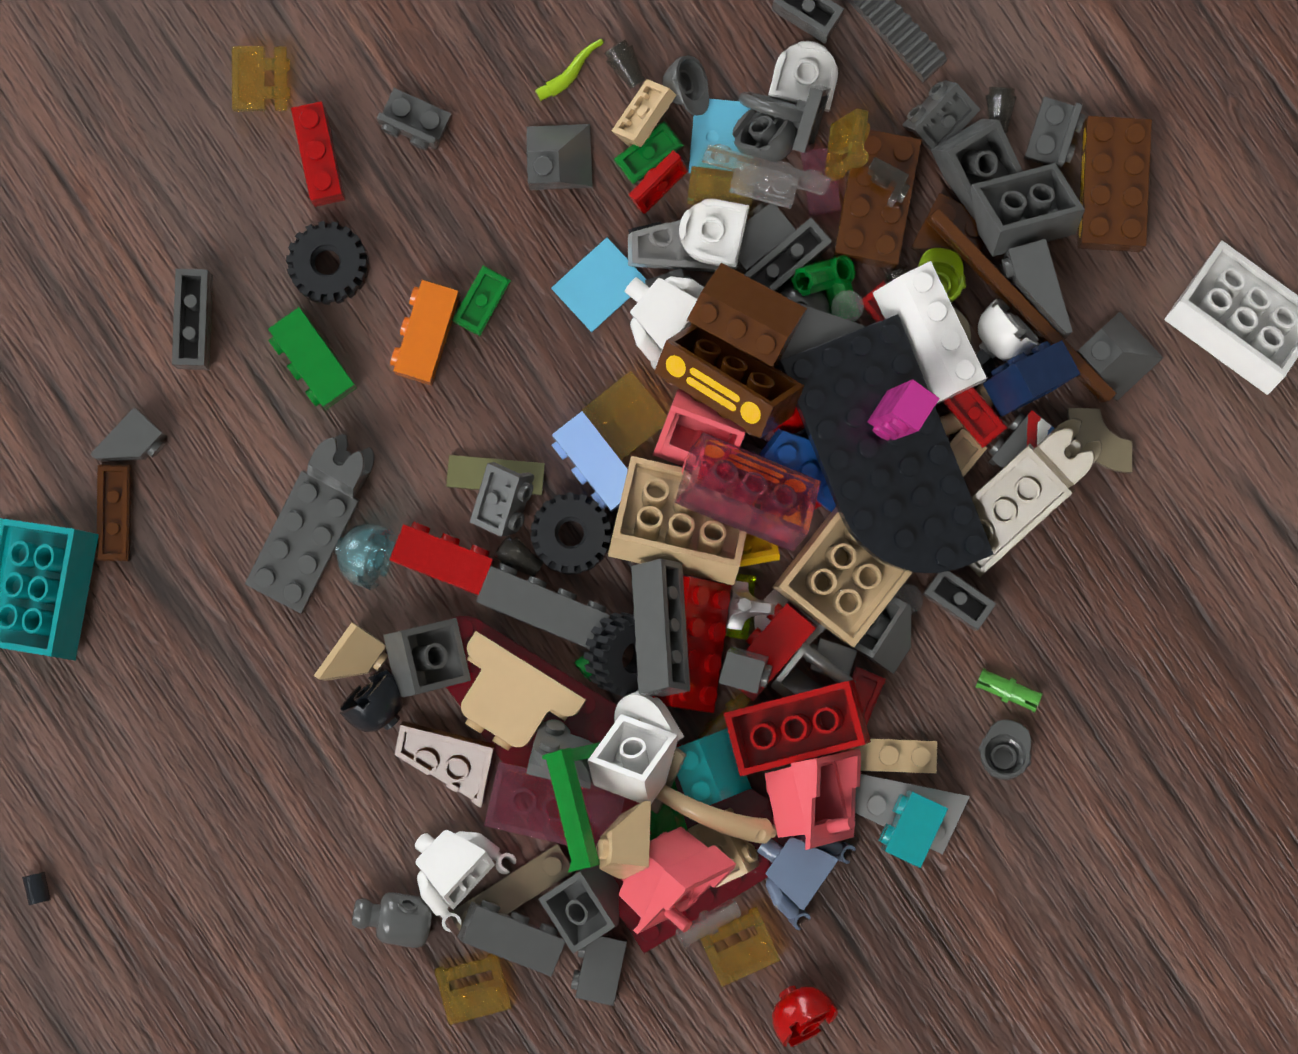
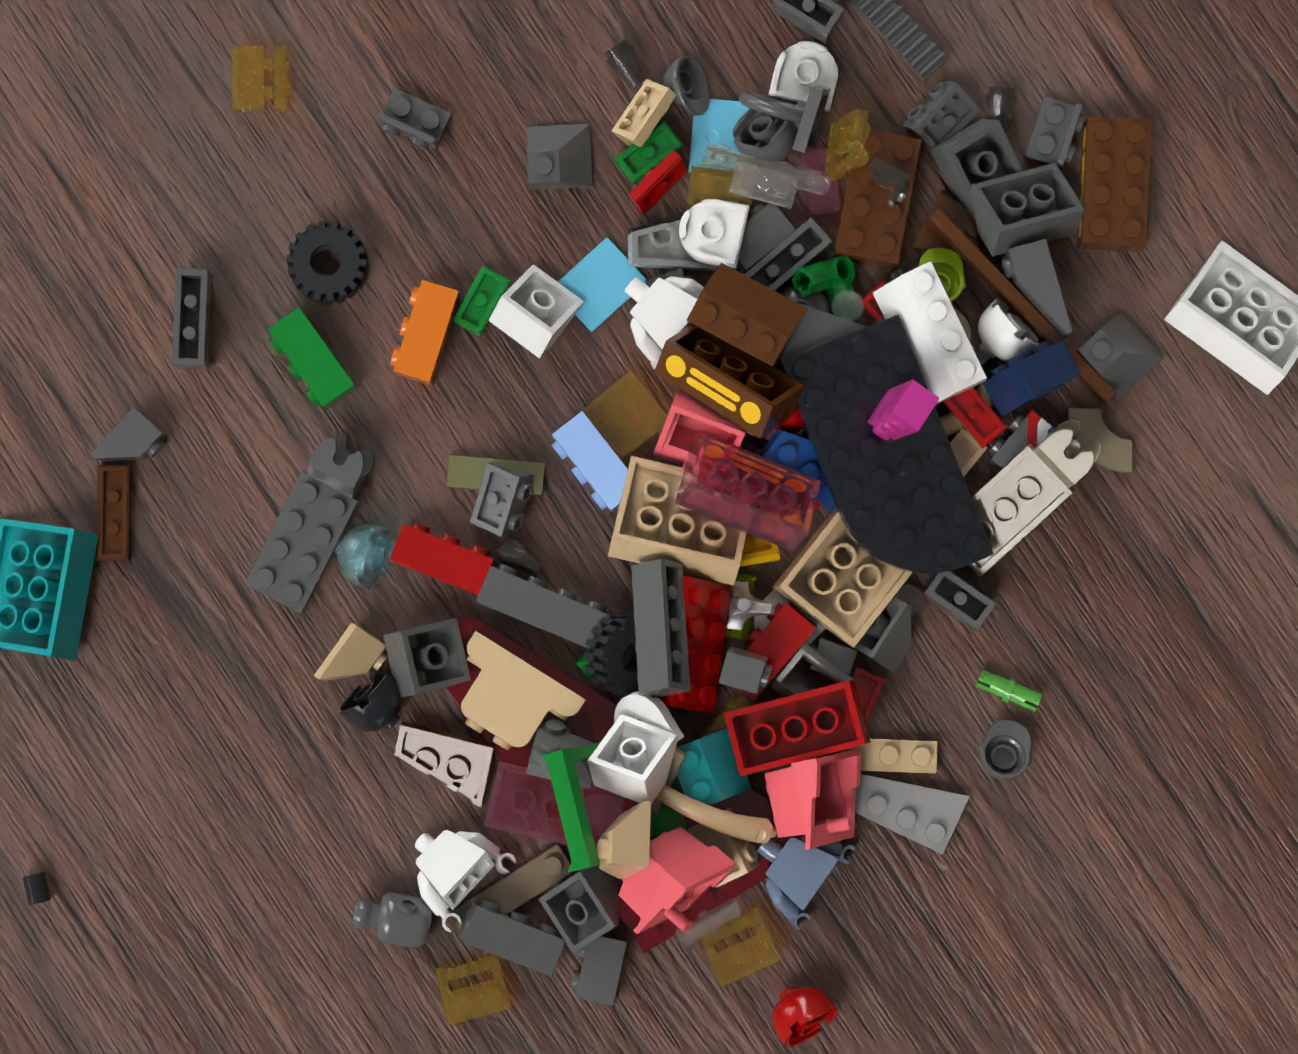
(318, 154): red brick -> none
(535, 310): none -> white slope
(565, 79): lime animal -> none
(571, 558): black tyre -> none
(912, 828): teal brick -> none

